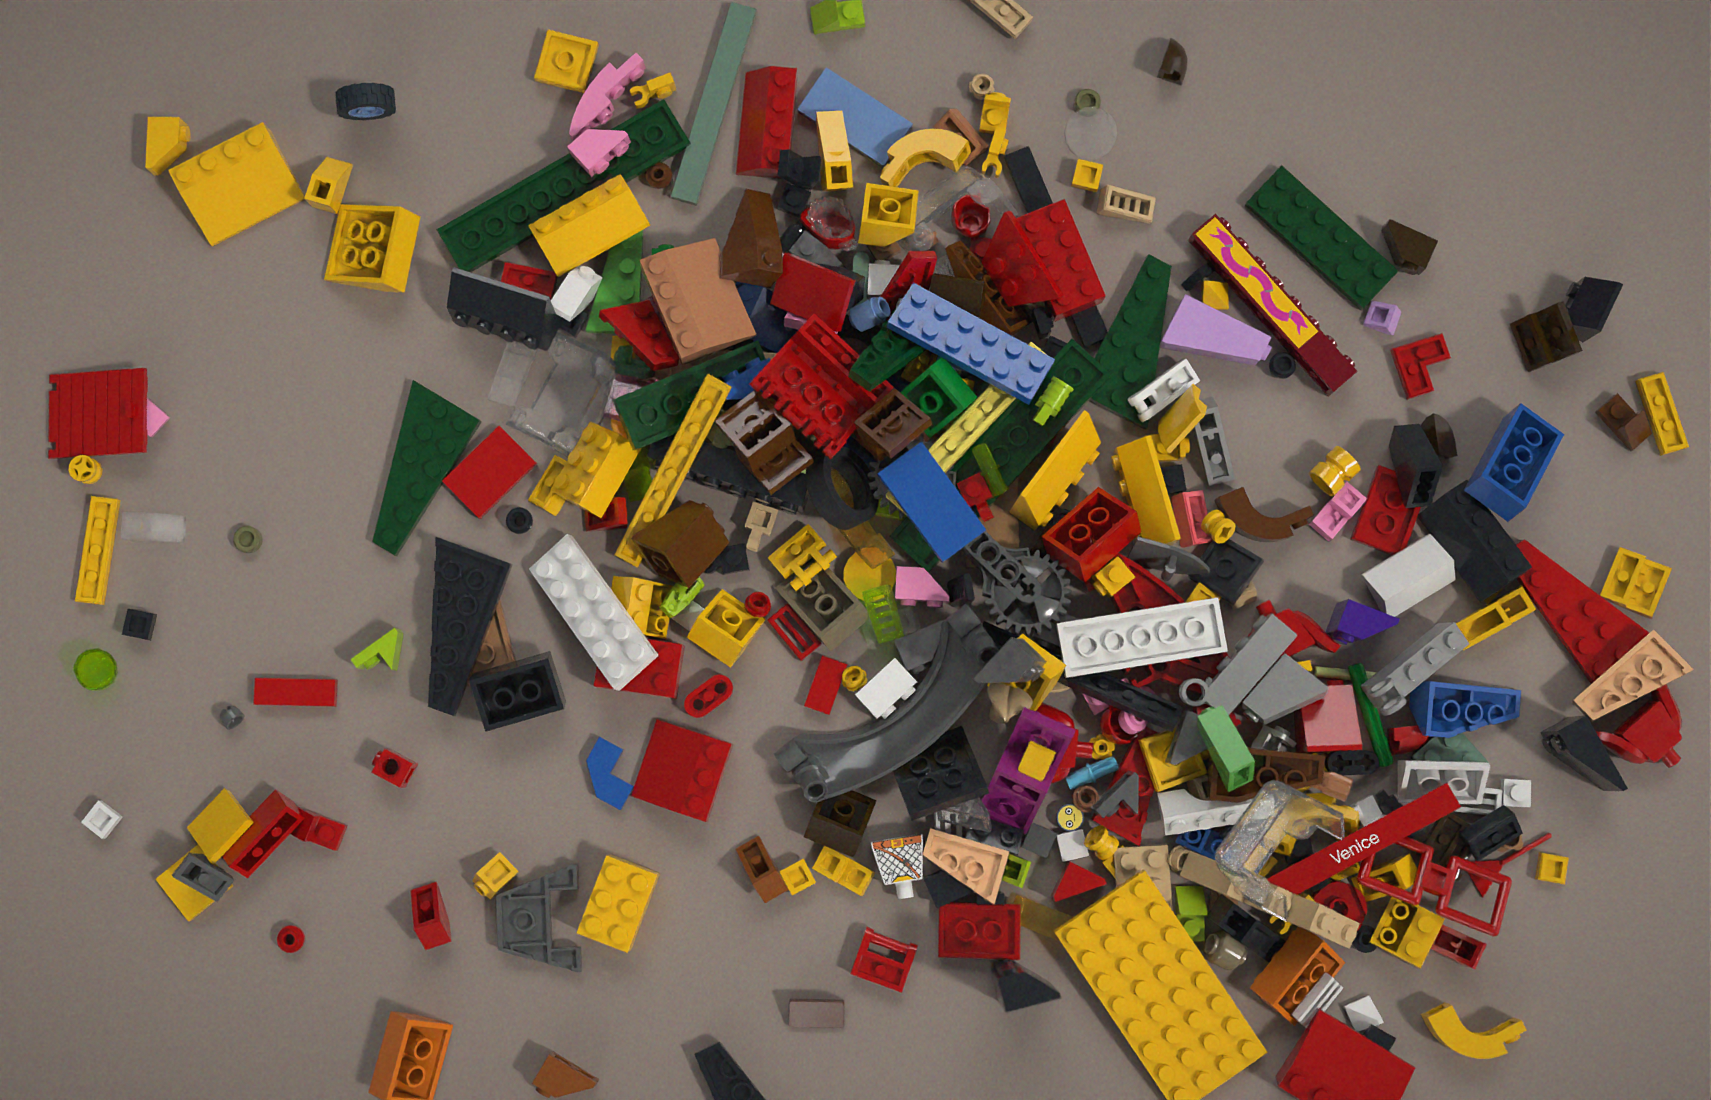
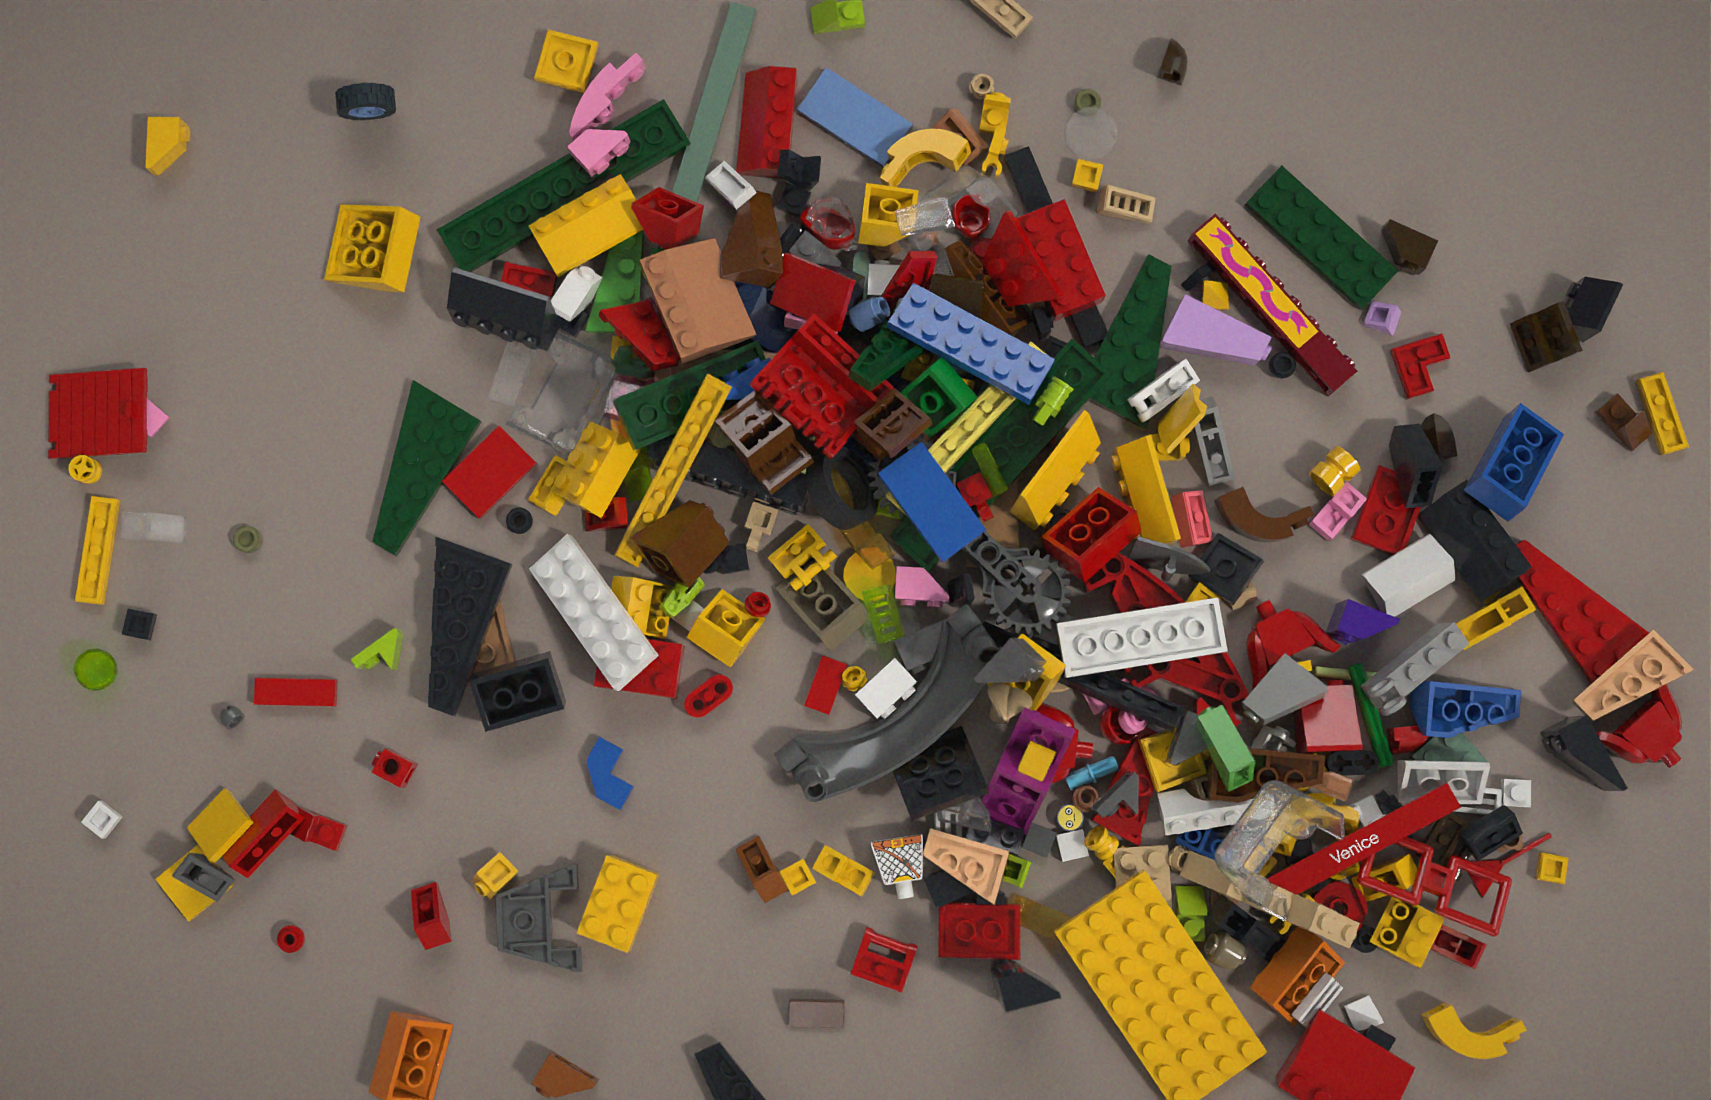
(237, 184): yellow slope -> none
(328, 185): yellow slope -> none
(657, 87): yellow plate -> none
(662, 182): reddish brown plate -> none
(668, 217): none -> red slope
(682, 770): red slope -> none
(730, 185): none -> white tile
(808, 649): red tile -> none
(834, 152): yellow slope -> none
(840, 821): dark brown slope -> none
(925, 217): none -> clear slope
(1075, 881): red slope -> none
(1106, 752): yellow plate -> none
(1112, 578): yellow bracket -> none
(1174, 479): black plate -> none
(1217, 526): yellow wheel -> none
(1245, 667): light grey hinge -> none
(1635, 582): yellow slope -> none

